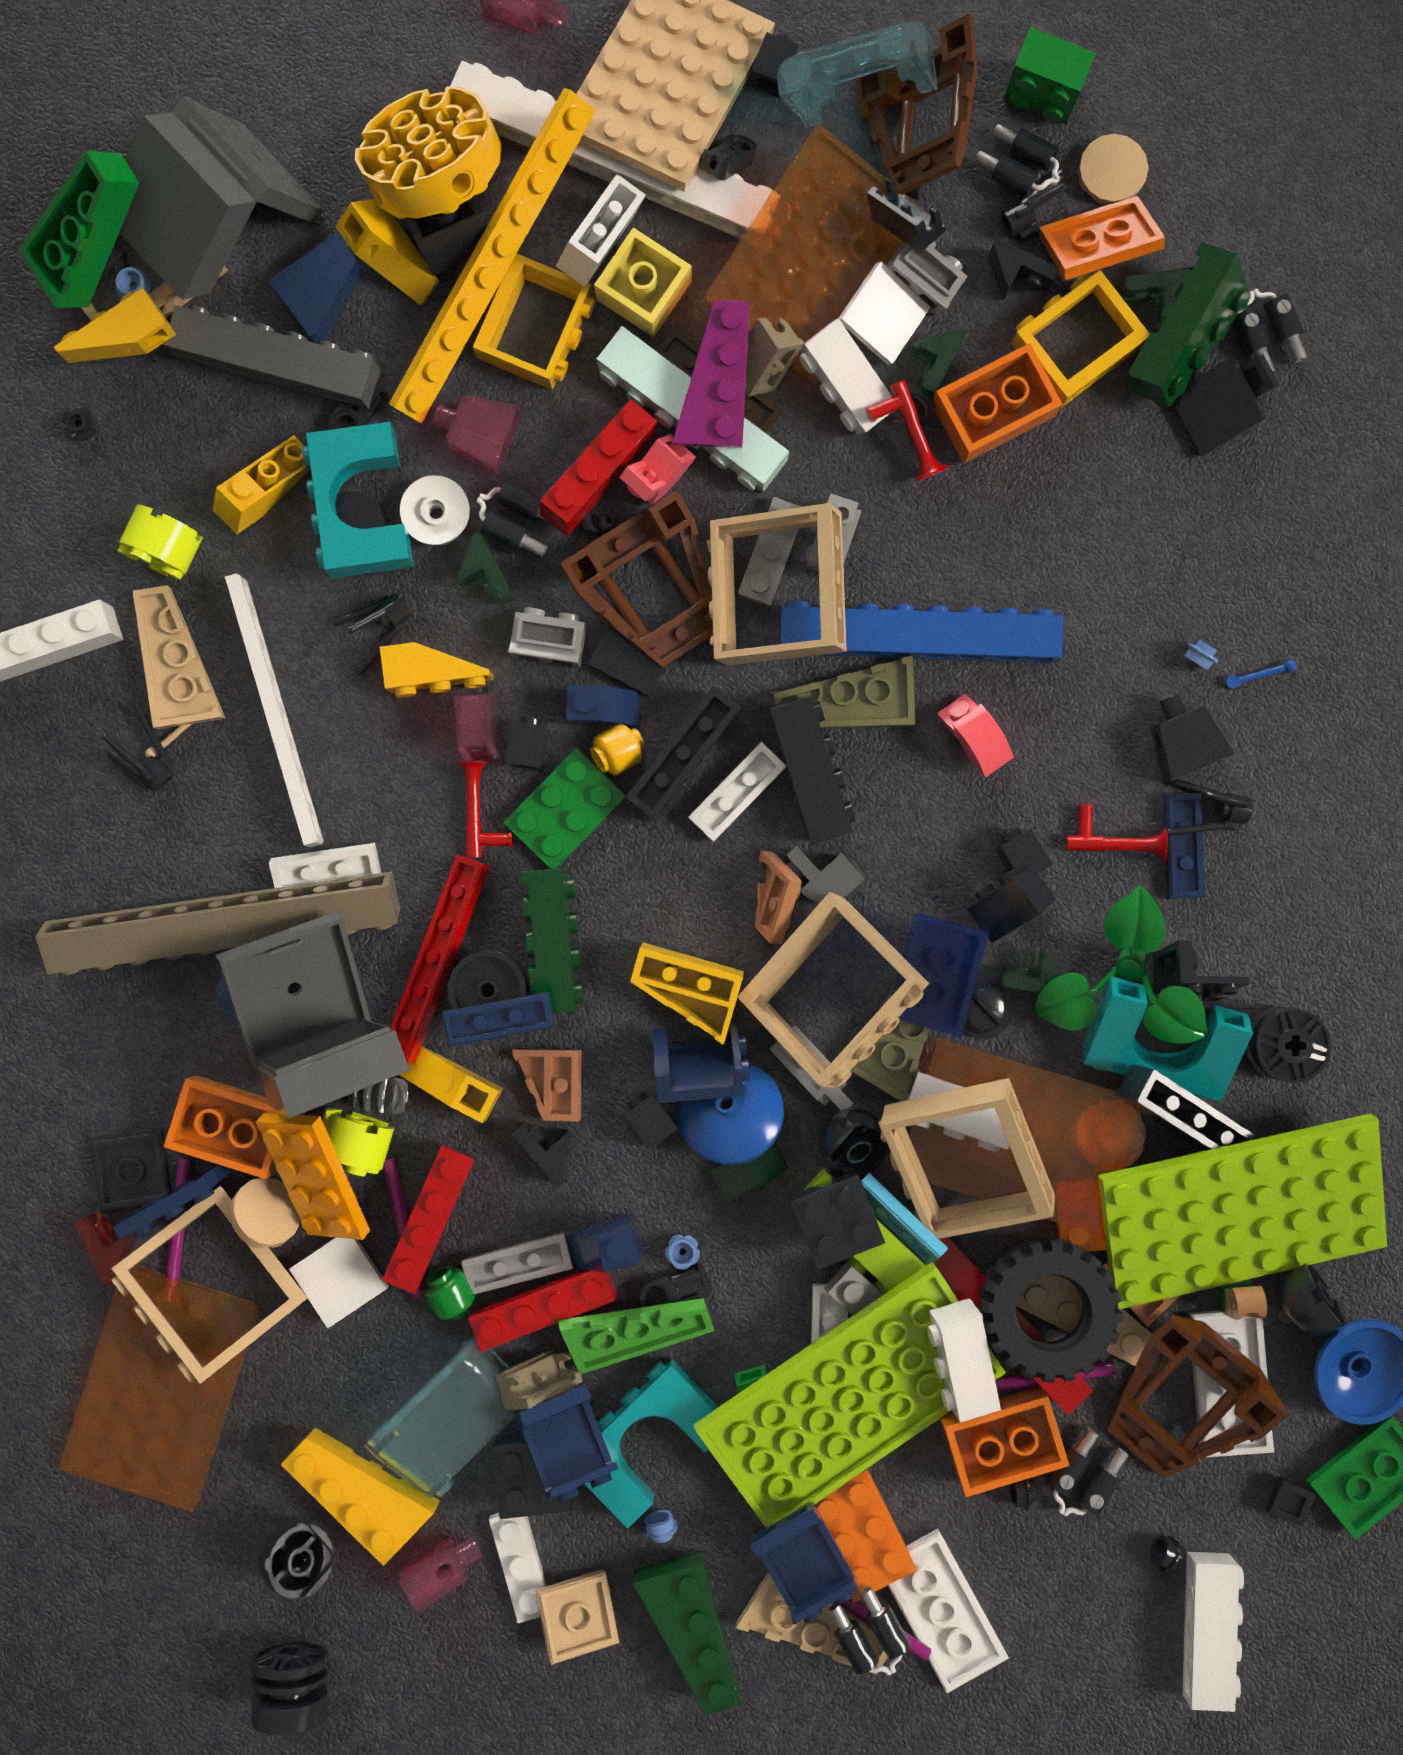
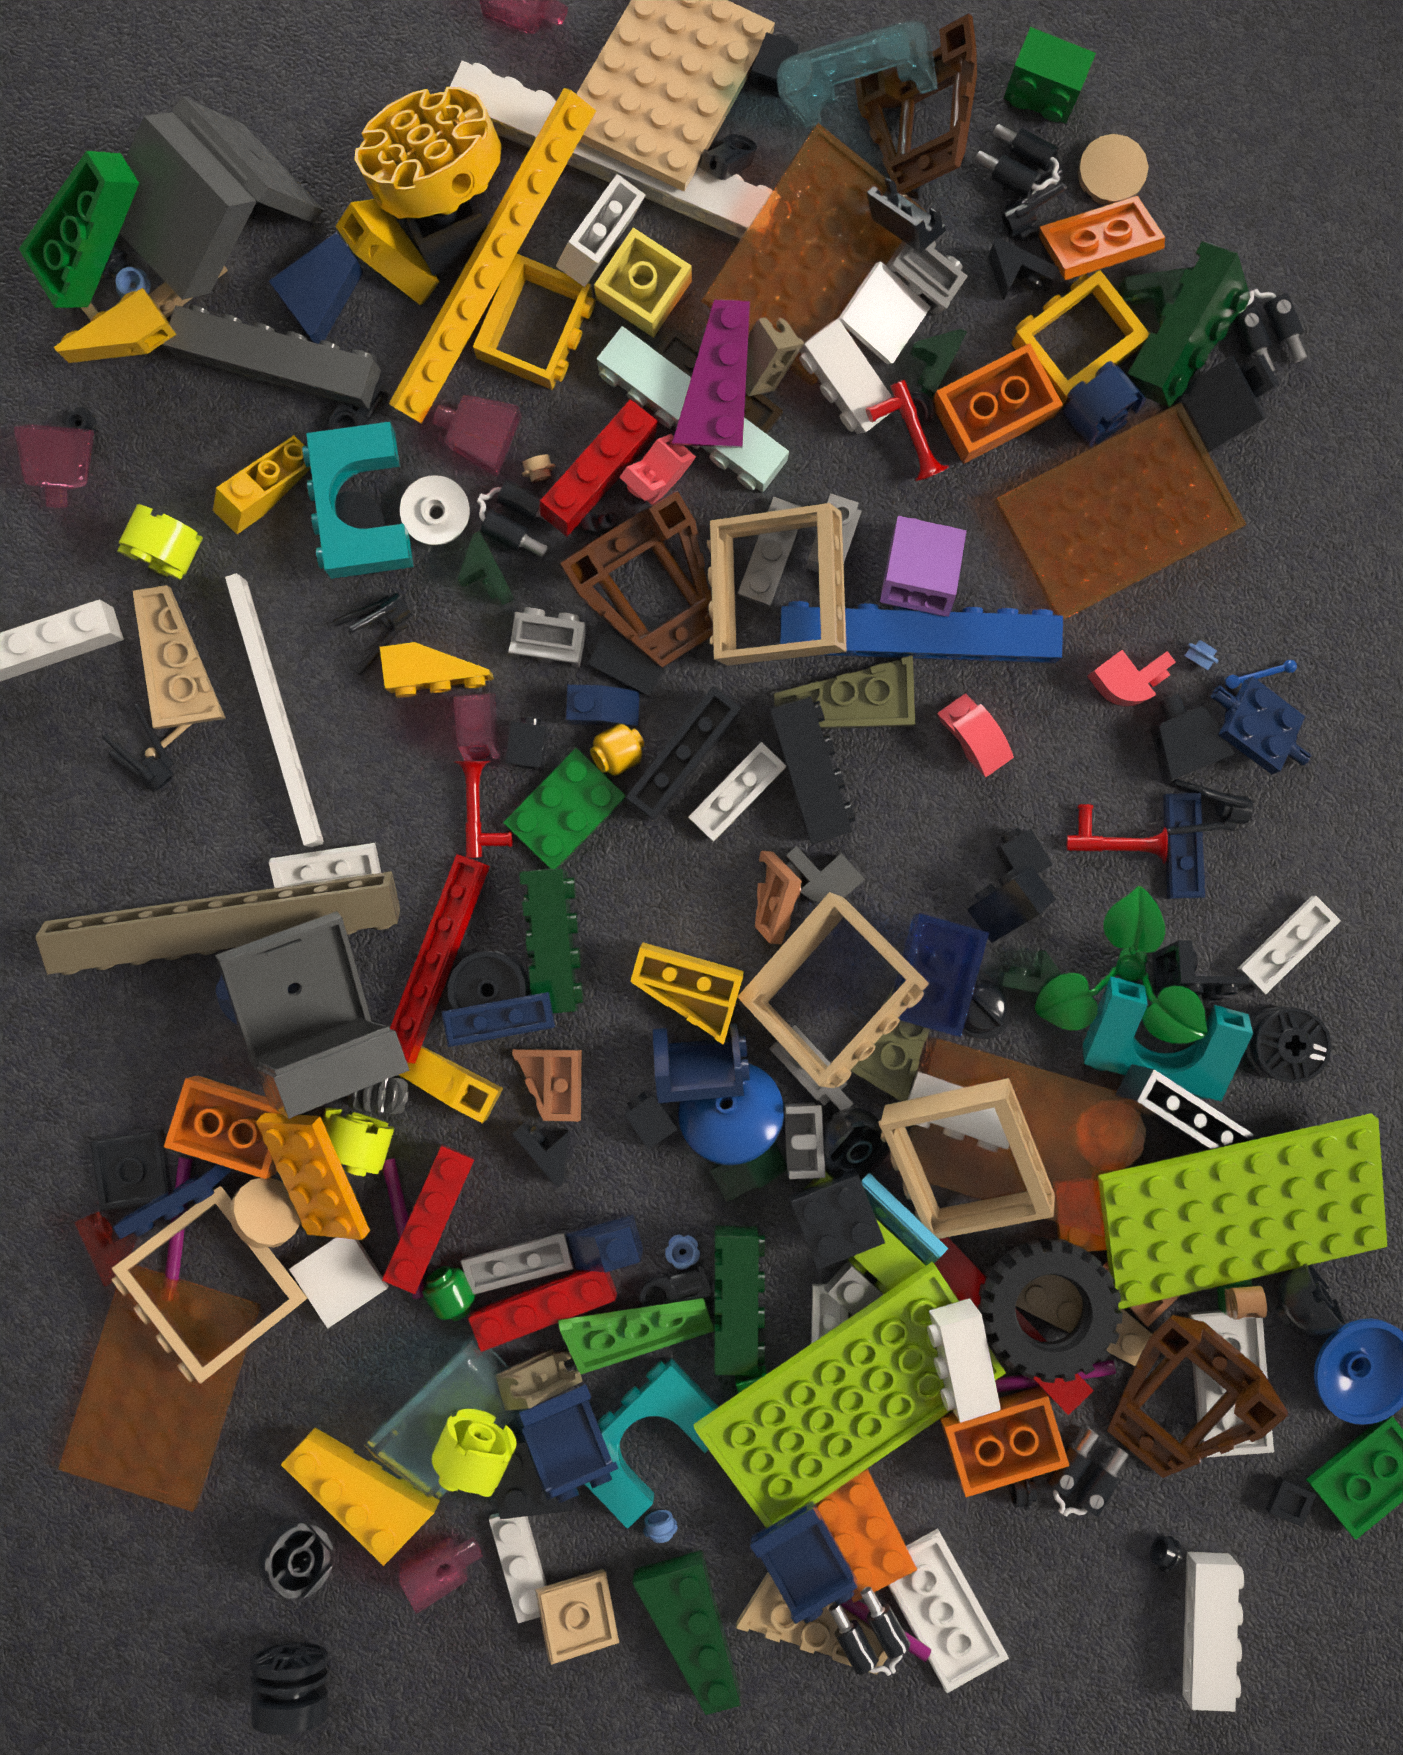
(54, 459): none -> clear pink torso
(473, 1452): none -> neon yellow brick
(538, 468): none -> tan plate
(737, 1300): none -> dark green wedge
(804, 1140): none -> light grey window
(923, 566): none -> medium lavender brick
(1103, 404): none -> dark blue brick
(1120, 512): none -> clear orange plate
(1124, 684): none -> coral brick
(1261, 725): none -> dark blue plate
(1289, 944): none -> white plate

